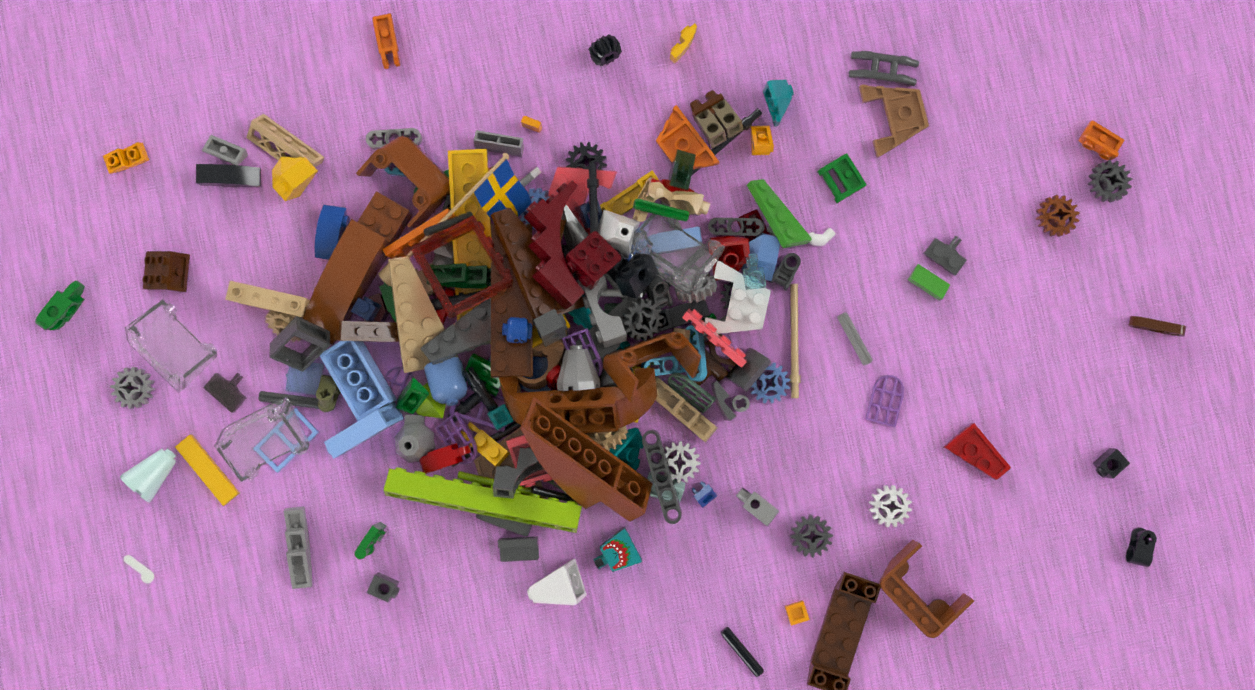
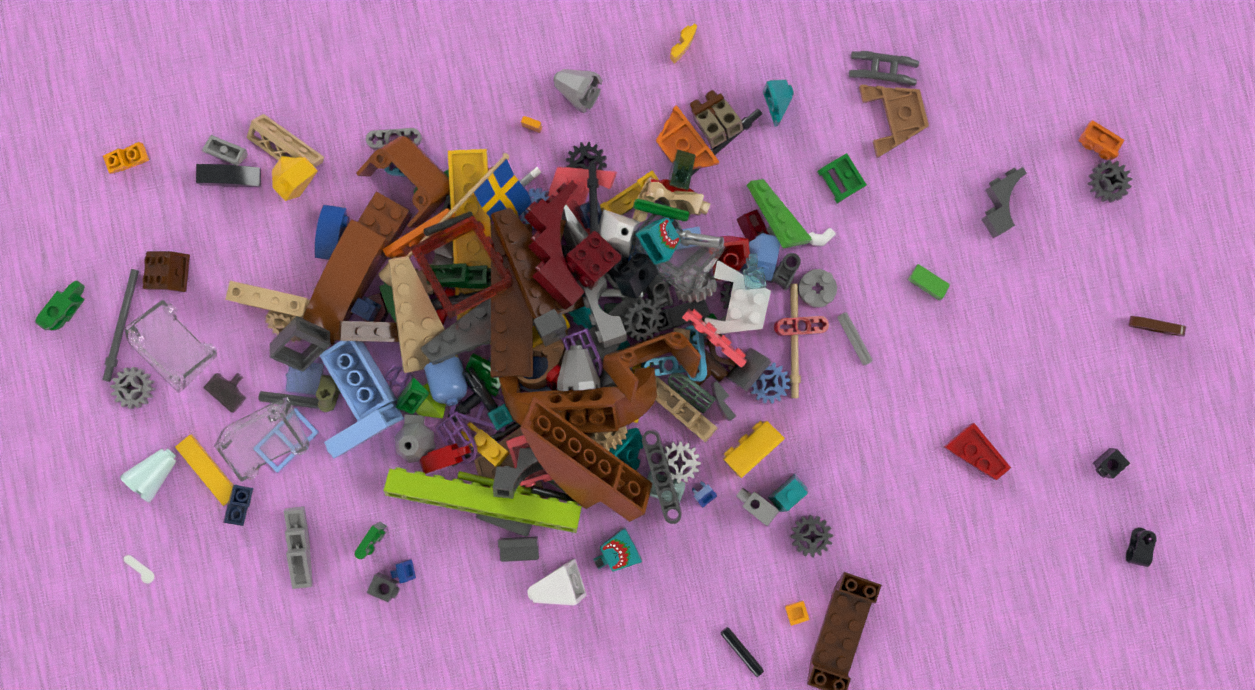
(111, 360): none -> dark grey bar
(238, 505): none -> dark blue slope
(386, 38): orange hinge -> none
(404, 571): none -> blue tile
(499, 143): light grey piece -> none
(517, 330): blue head -> none
(578, 87): none -> light grey cone
(605, 50): black gear -> none
(660, 239): none -> teal torso
(714, 242): none -> light grey pin
(722, 231): dark grey beam -> none
(741, 409): light grey bush -> none
(752, 448): none -> yellow slope
(761, 140): light orange slope -> none
(788, 494): none -> teal torso
(808, 329): none -> beam
(828, 291): none -> light grey plate
(890, 407): medium lavender window -> none
(891, 498): white gear -> none
(930, 618): dark orange windscreen -> none
(946, 255): dark grey plate -> none
(999, 218): none -> dark grey arch
(1059, 207): dark orange gear -> none

